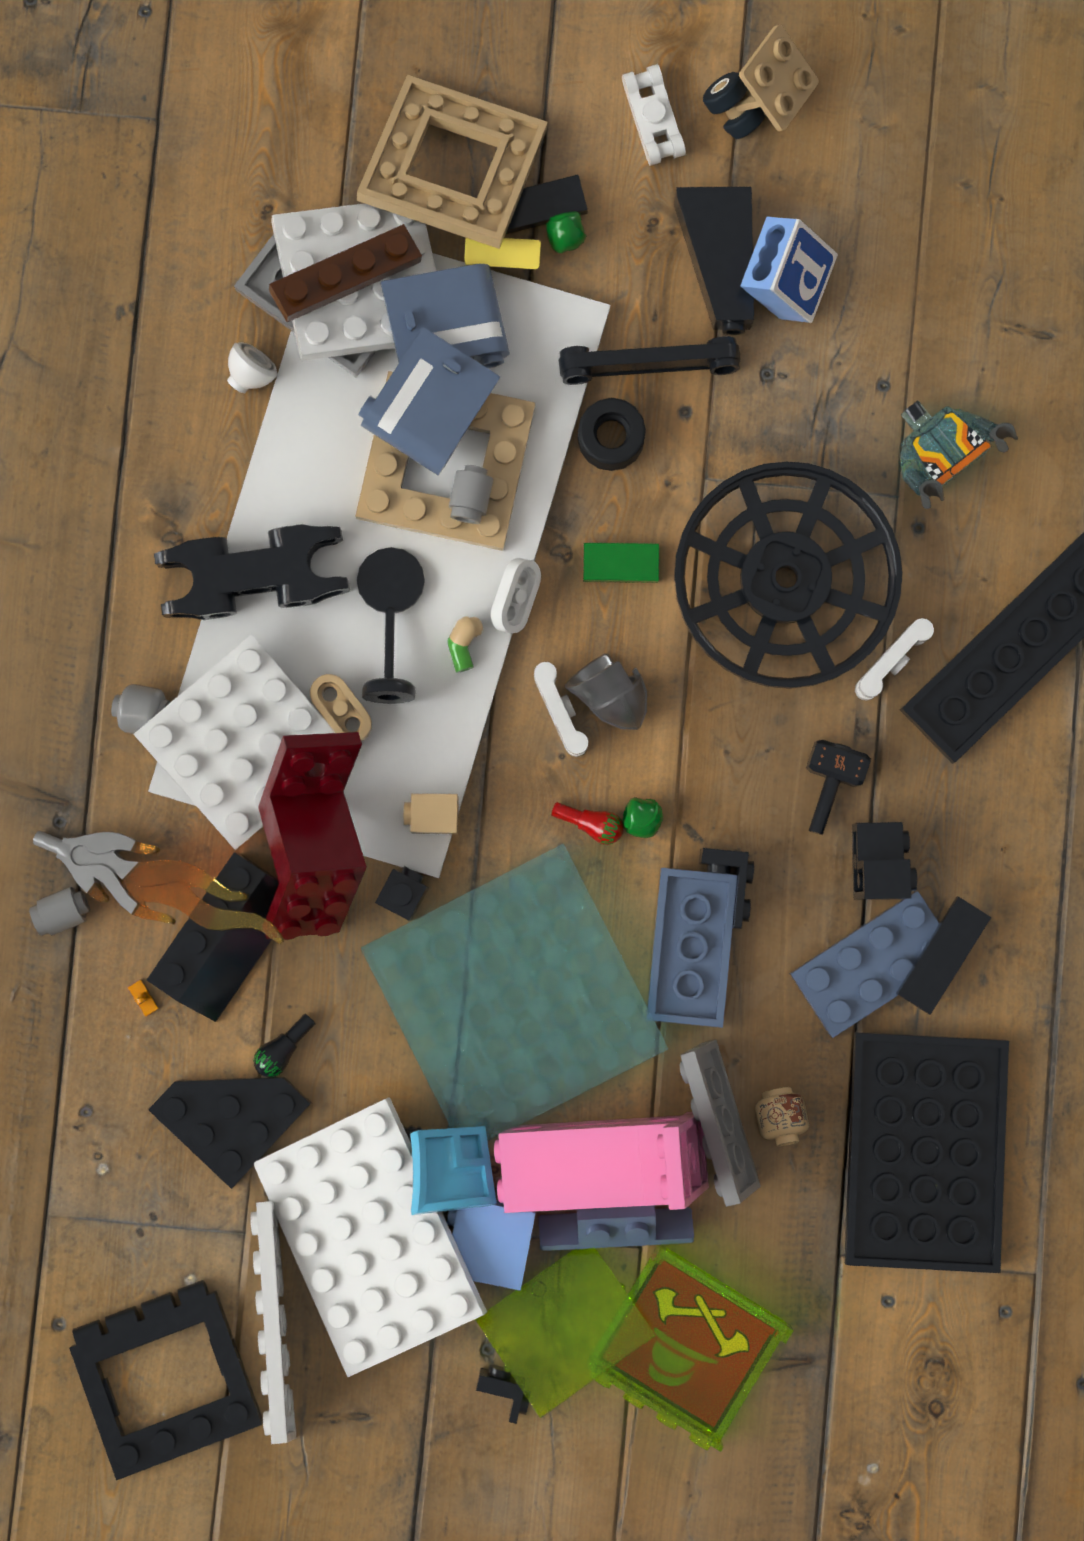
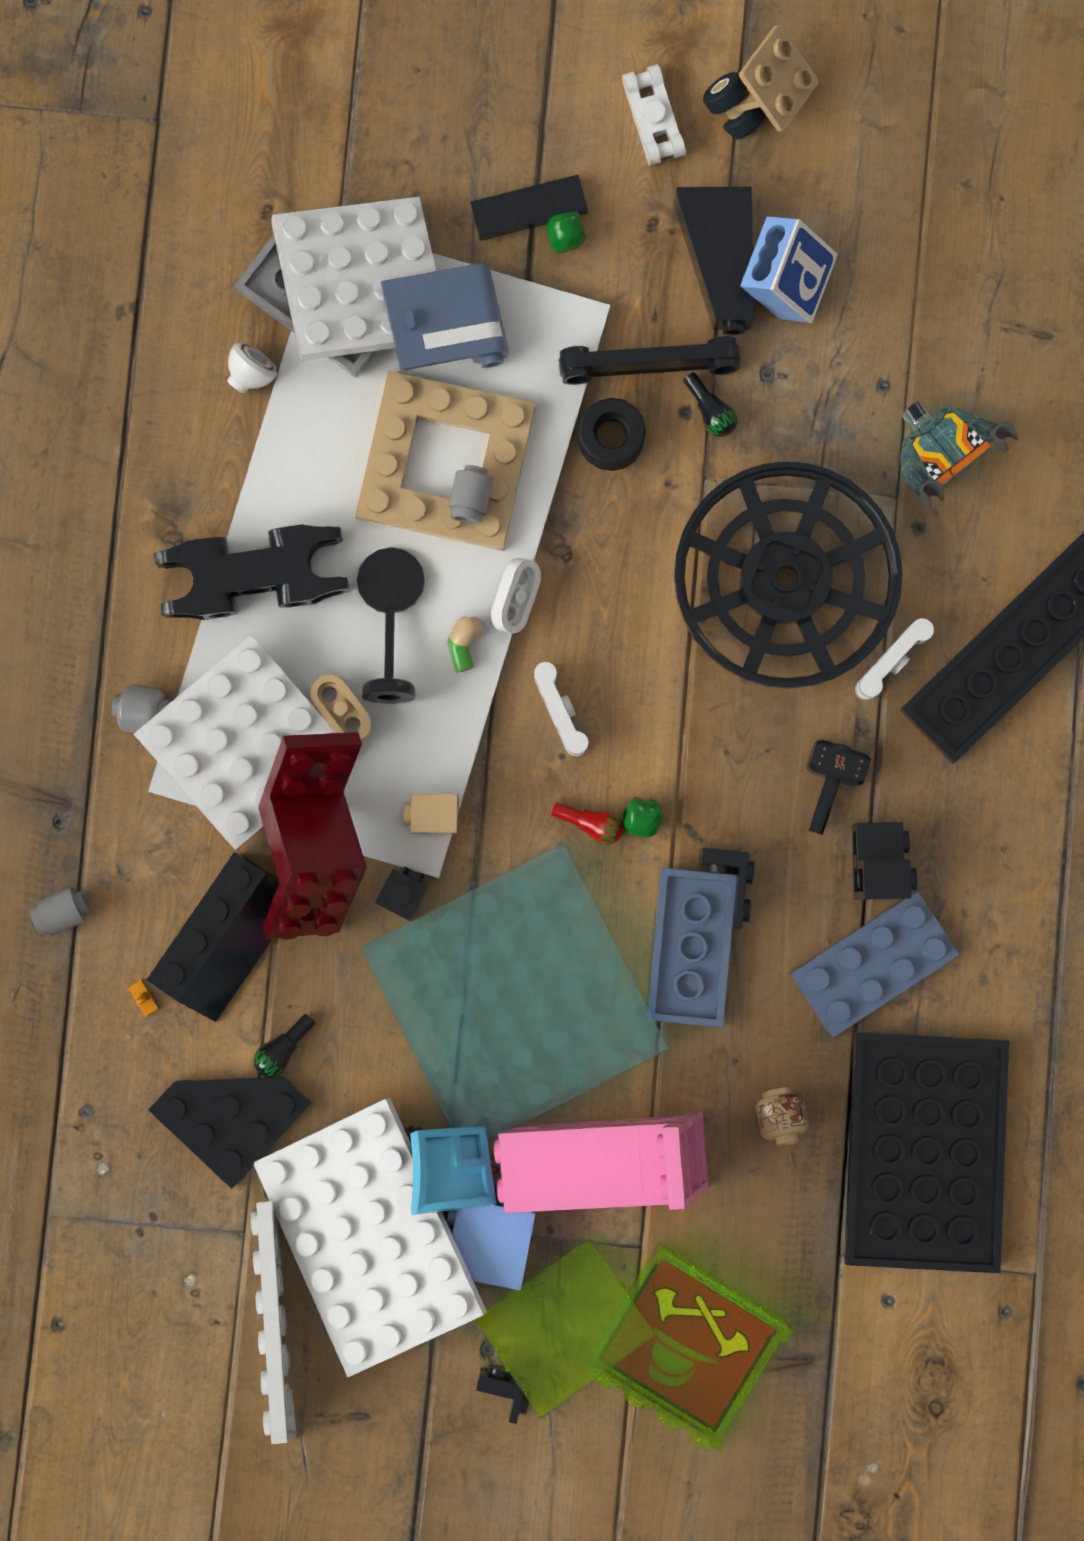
(133, 883): piece -> none
(183, 1432): black hinge -> none
(345, 273): reddish brown plate -> none
(425, 404): sand blue door -> none
(479, 218): tan plate -> none
(512, 253): light yellow slope -> none
(611, 693): flat silver helmet -> none
(615, 1228): sand blue bracket -> none
(621, 562): green tile -> none
(717, 415): none -> black piece
(720, 1120): light grey plate -> none
(943, 955): black tile -> none

